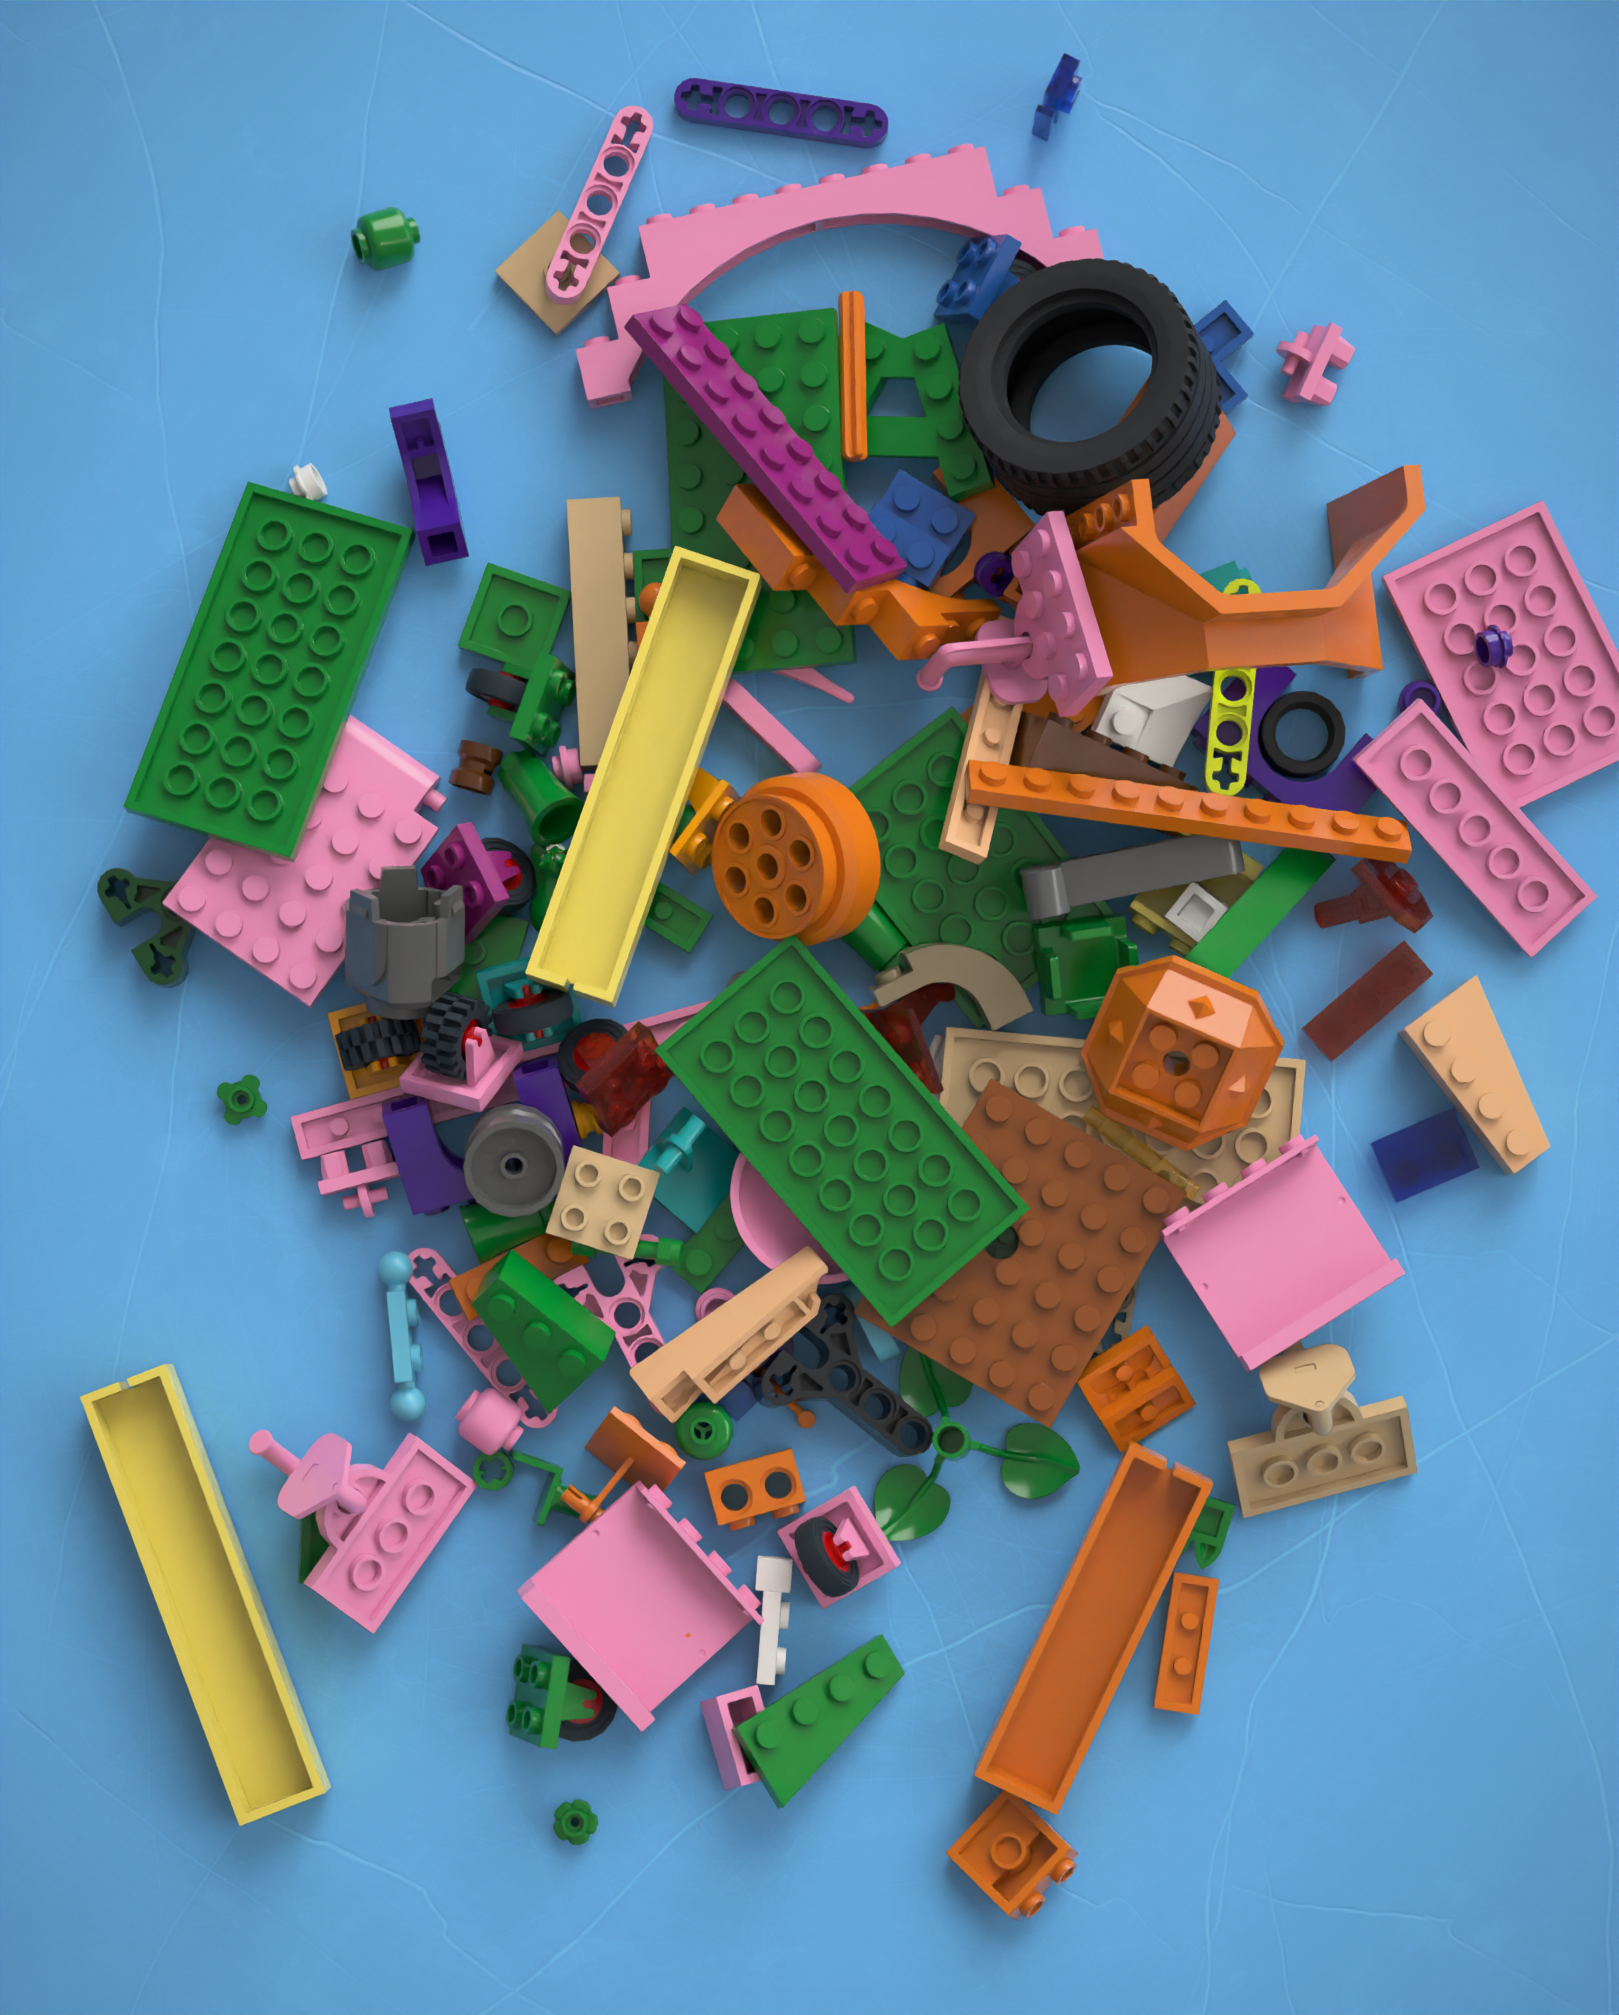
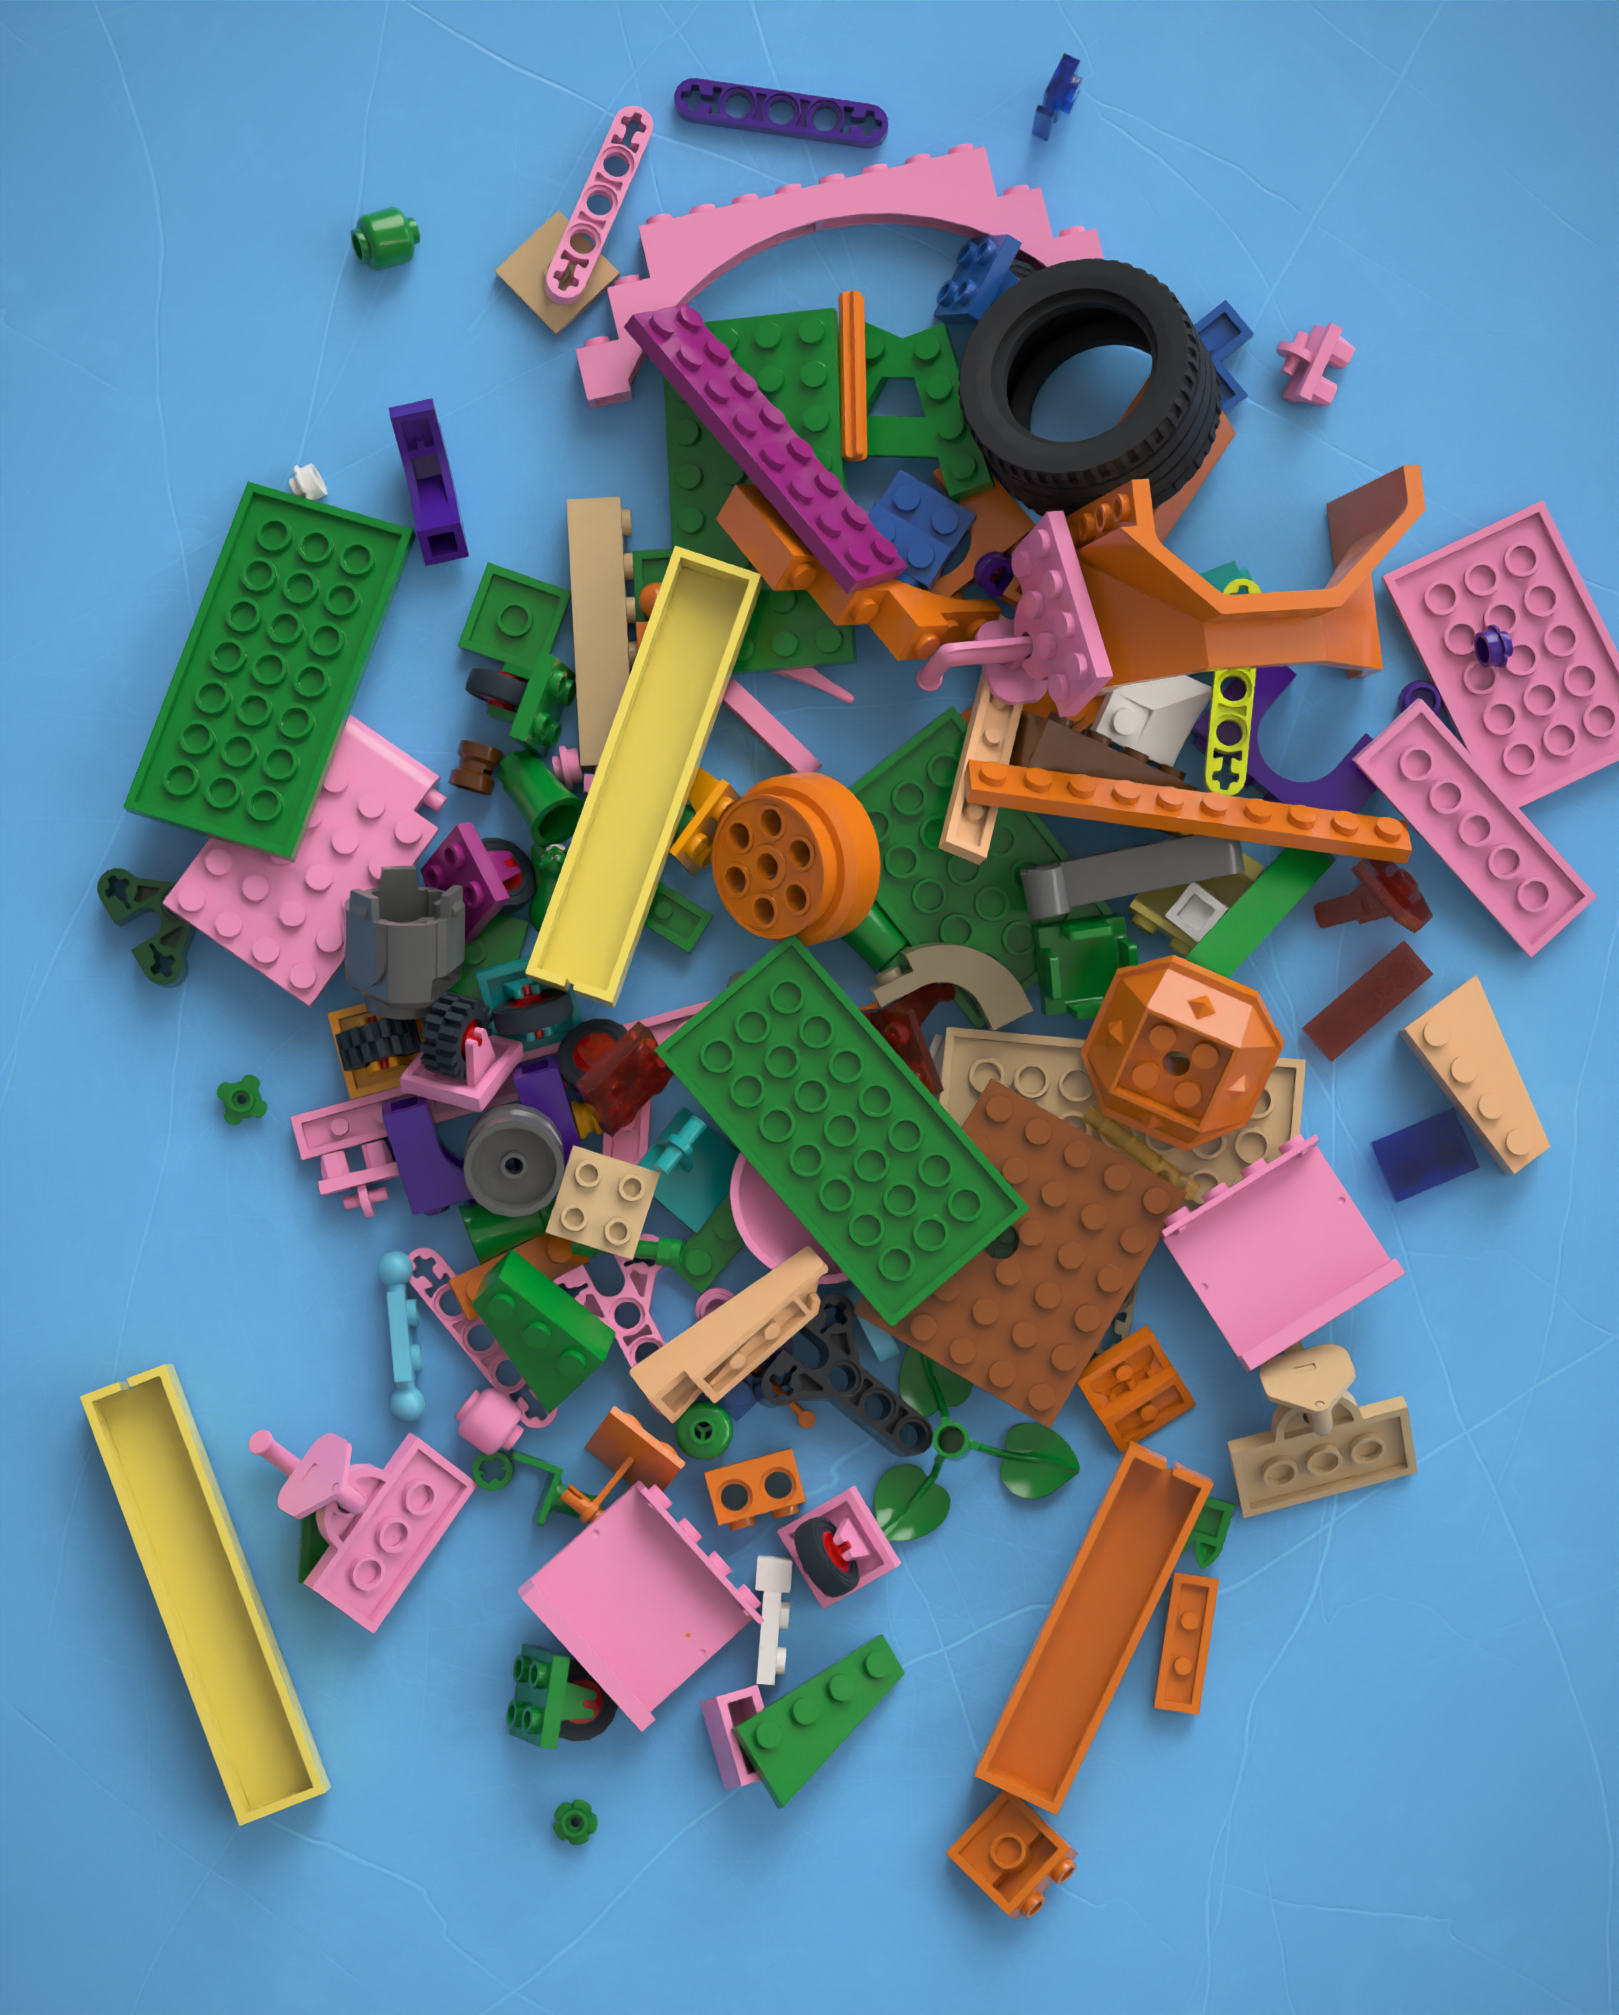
(1317, 704): black tyre -> none

